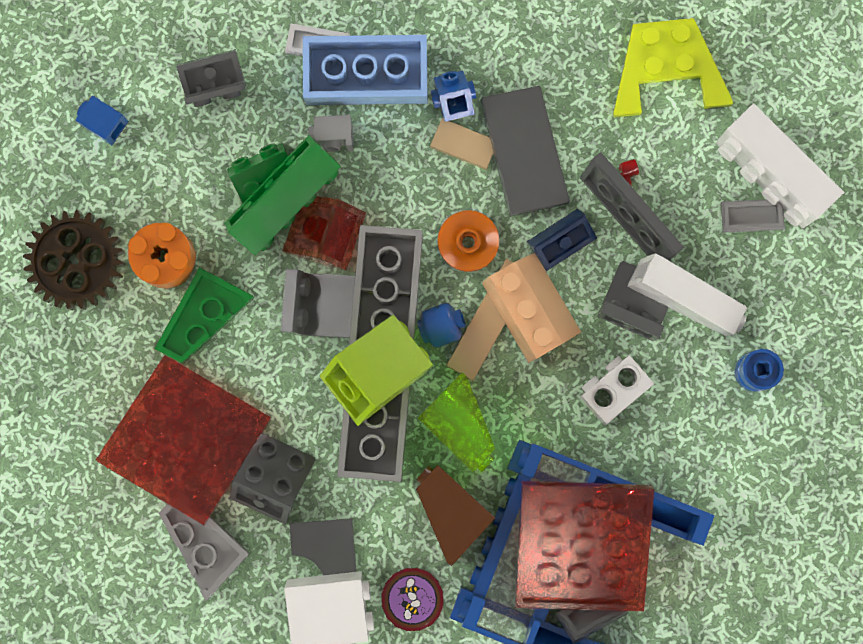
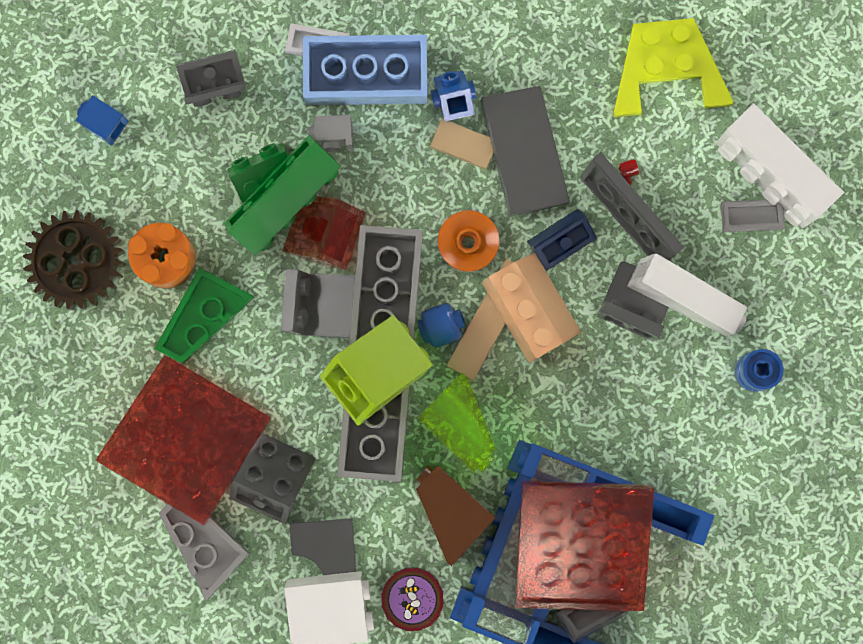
(620, 395): white brick -> none

